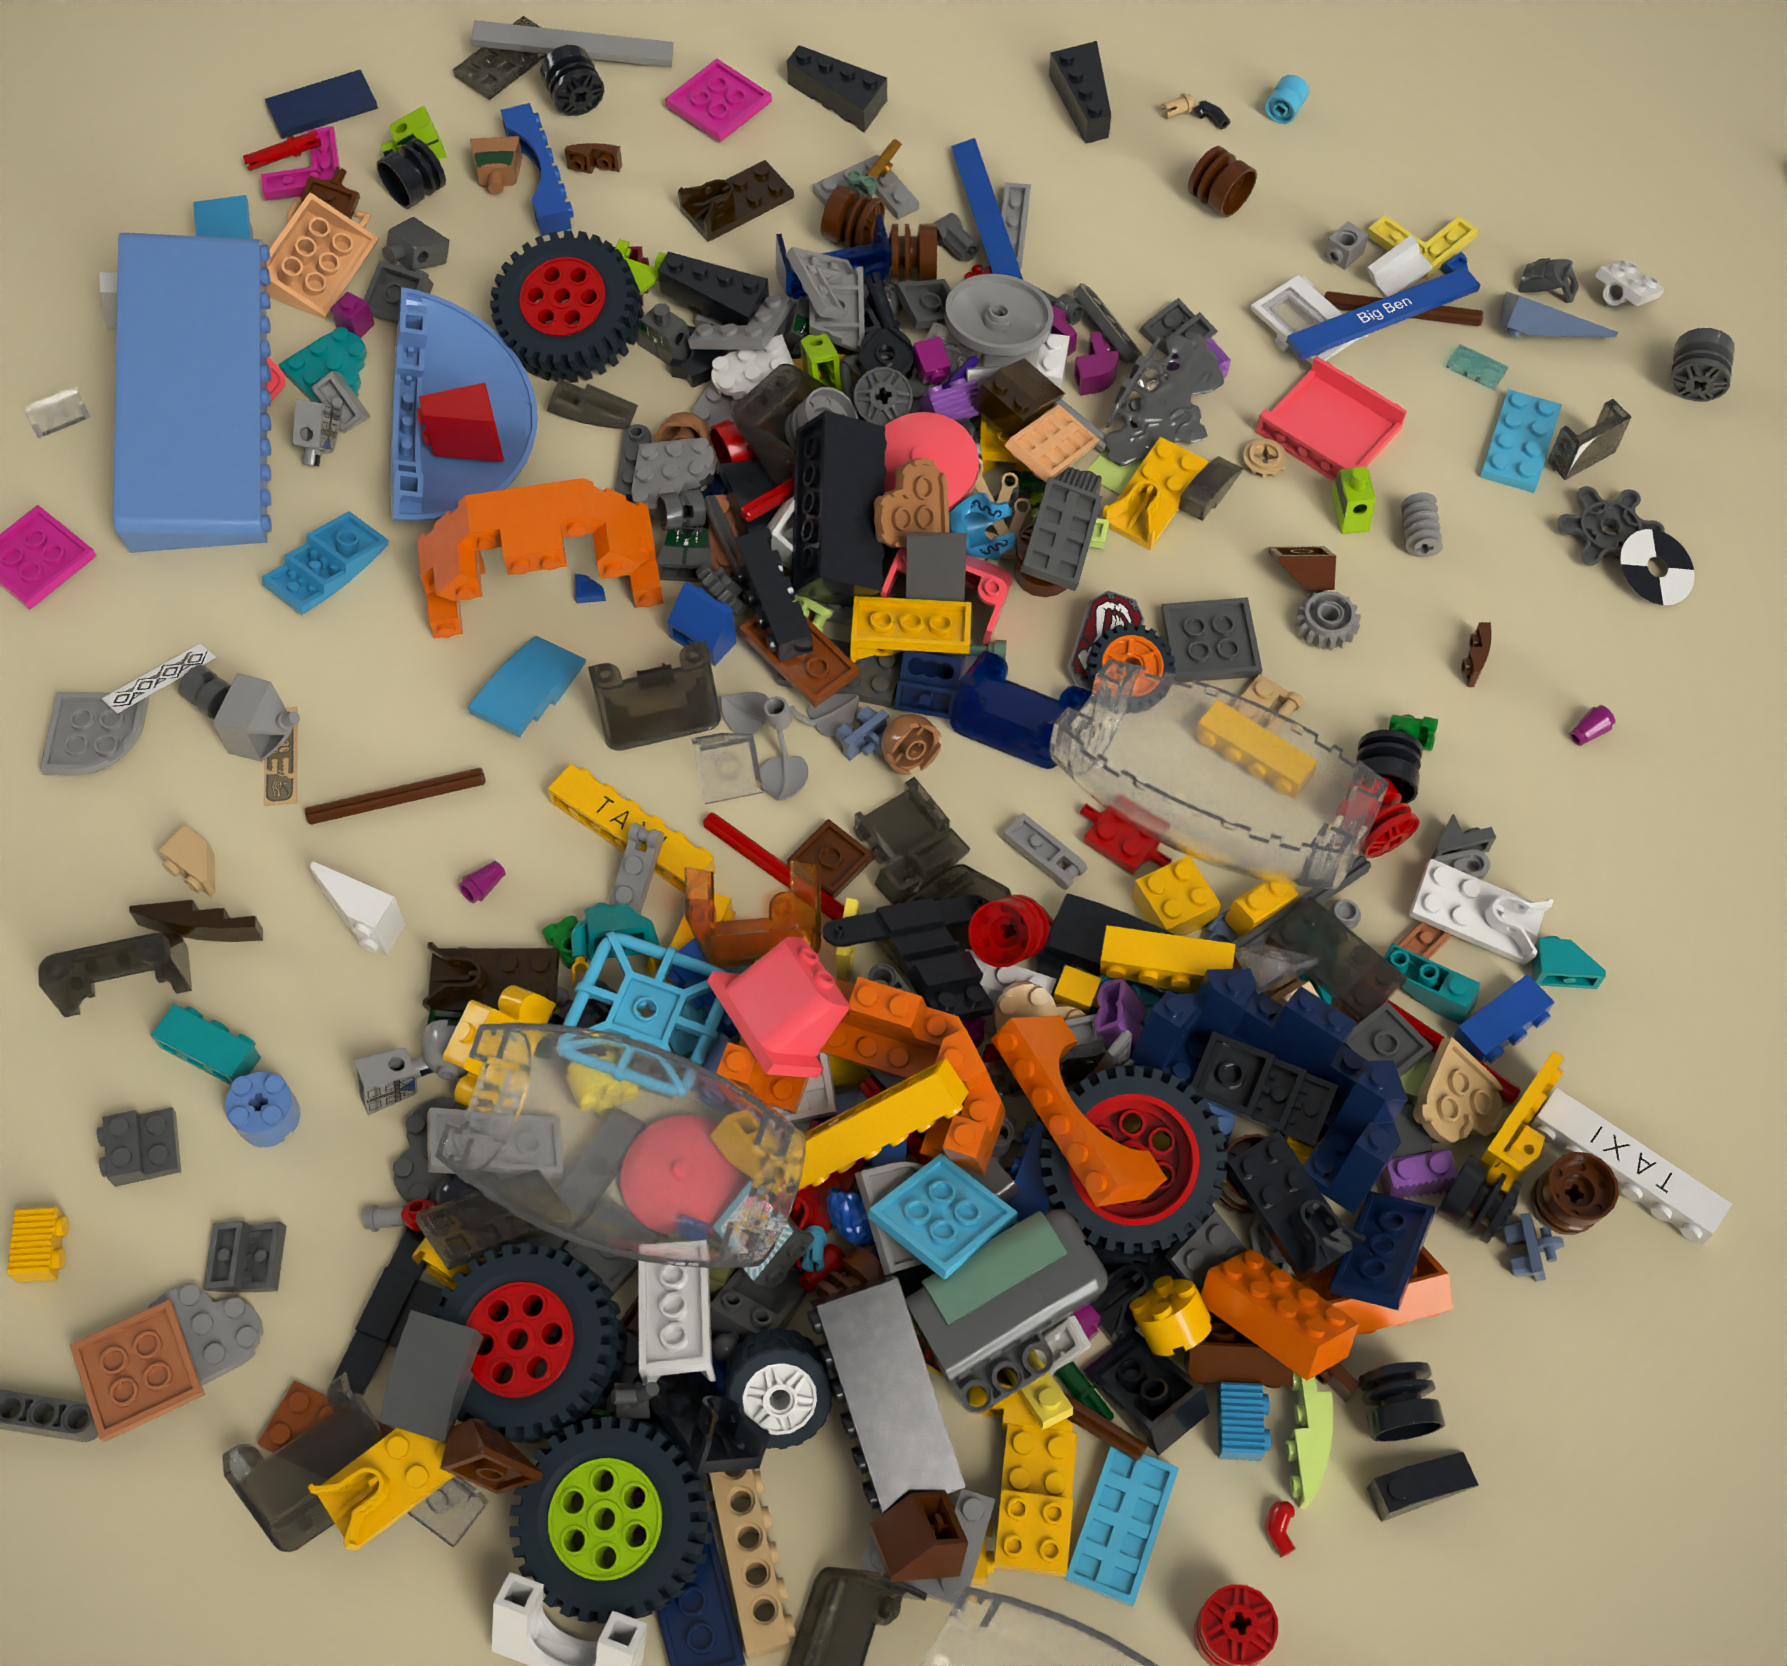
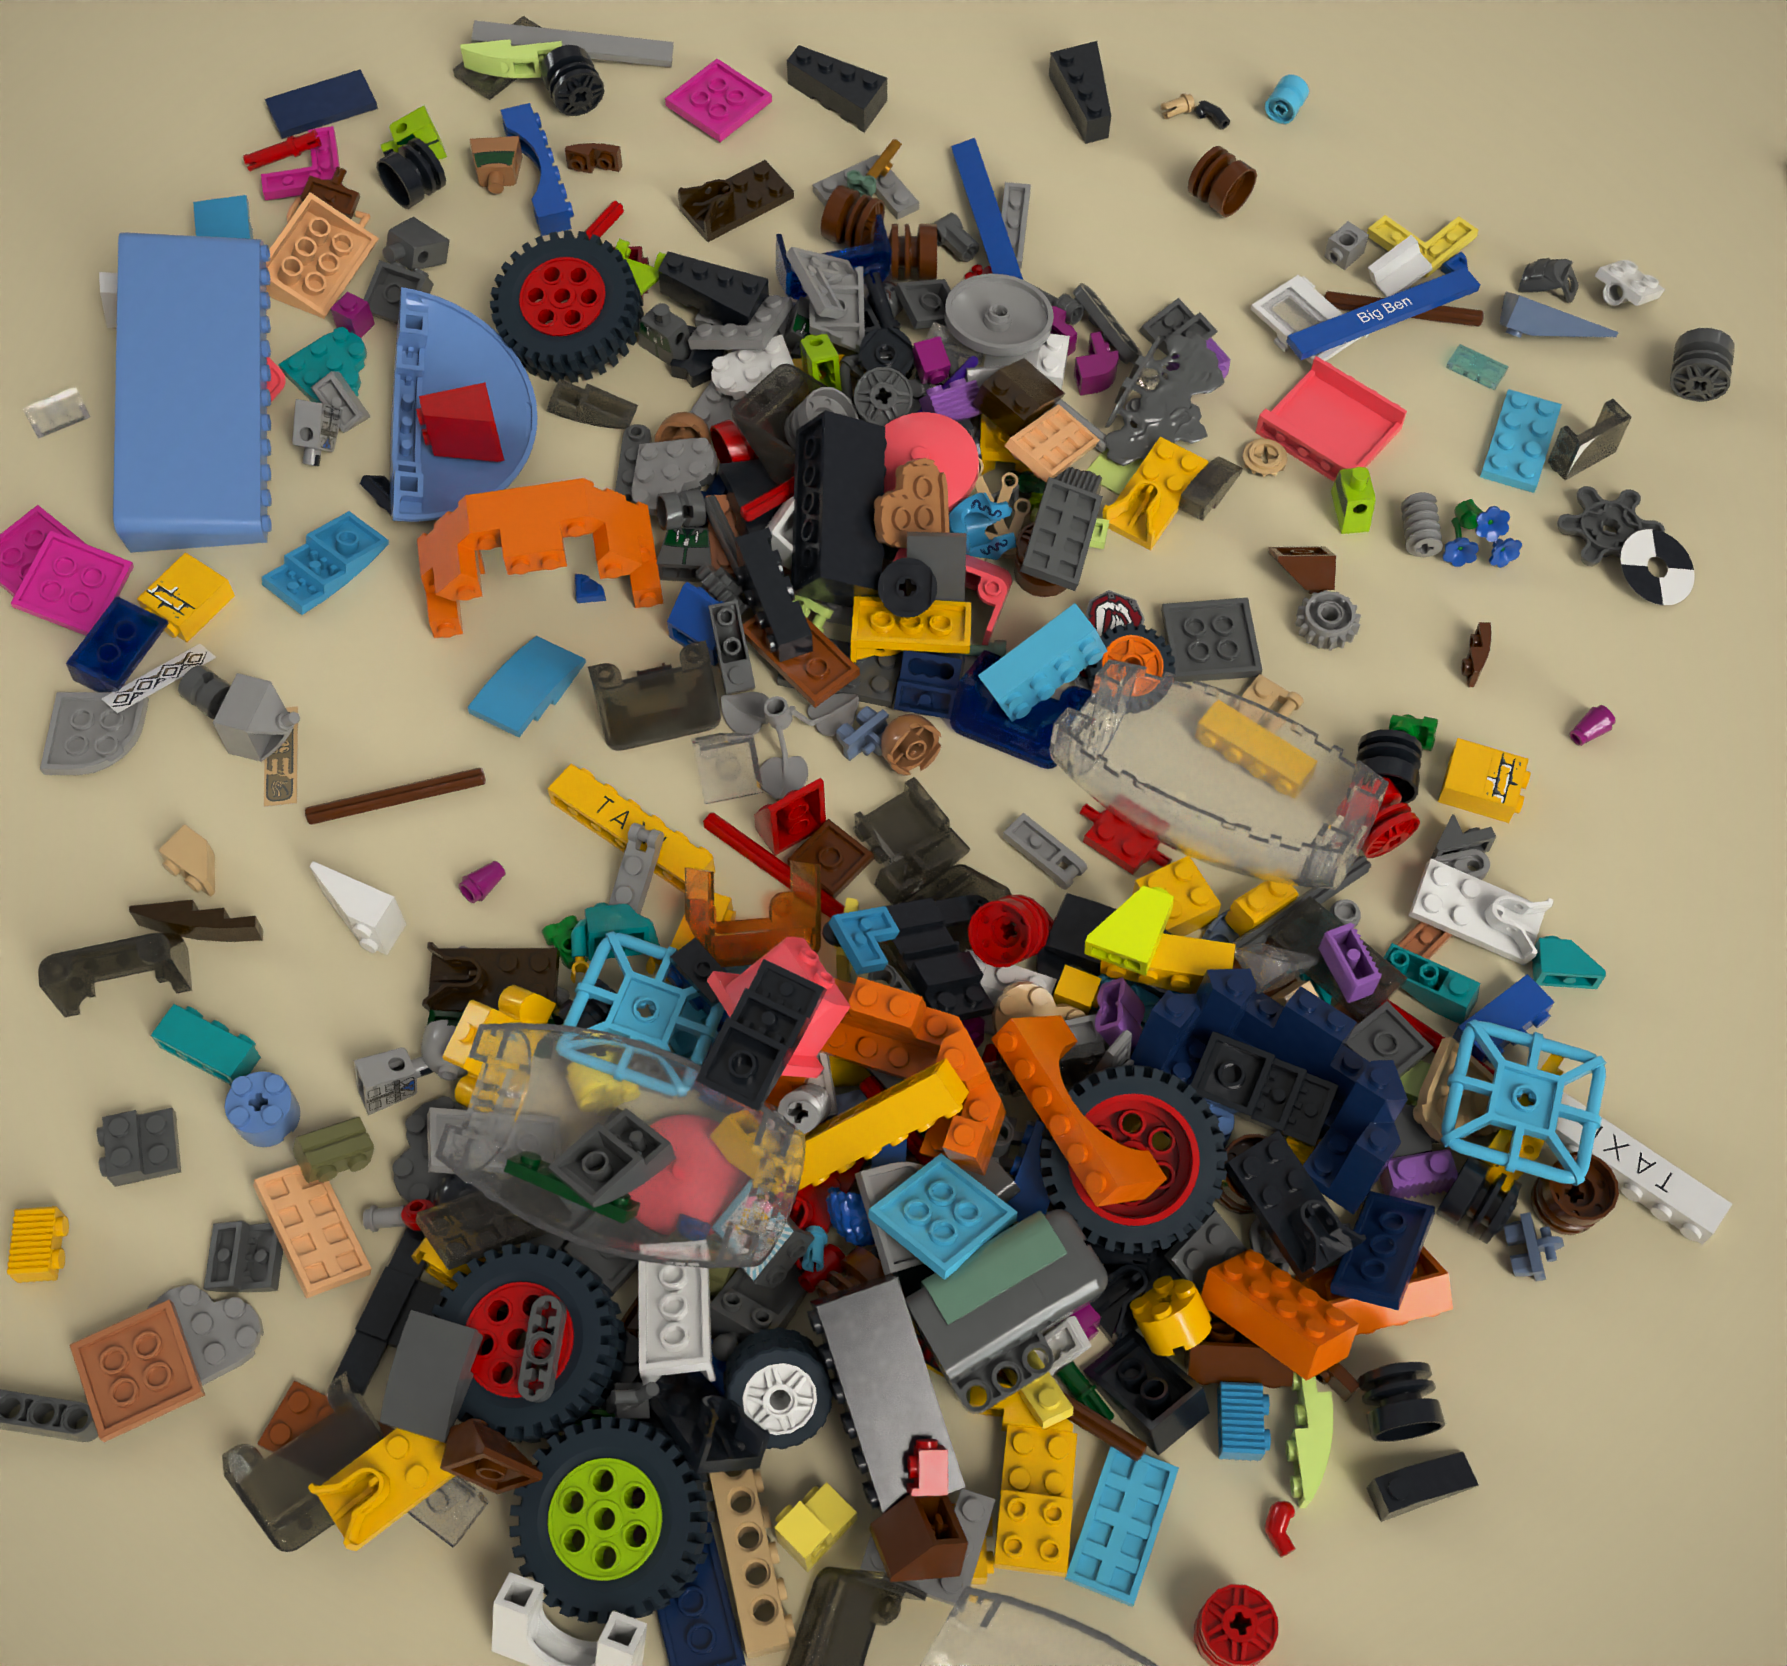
(71, 583): none -> dark pink plate
(115, 646): none -> clear blue slope
(187, 596): none -> yellow brick
(312, 1230): none -> light nougat plate
(333, 1150): none -> olive brick
(379, 489): none -> black plate
(504, 60): none -> yellowish green slope
(529, 1374): none -> dark grey beam
(532, 1169): none -> dark green plate
(605, 219): none -> red axle
(613, 1159): none -> dark grey slope
(696, 966): none -> black plate
(731, 647): none -> dark grey slope
(761, 1035): none -> black slope
(792, 817): none -> red slope
(813, 1099): none -> light grey piece
(814, 1527): none -> light yellow brick
(859, 937): none -> dark azure plate
(919, 600): none -> black plate
(928, 1469): none -> brick
(1043, 663): none -> medium azure brick
(1132, 930): none -> neon yellow slope
(1349, 962): none -> medium lavender brick
(1484, 781): none -> yellow brick
(1488, 525): none -> blue plant
(1506, 1112): none -> medium azure plate

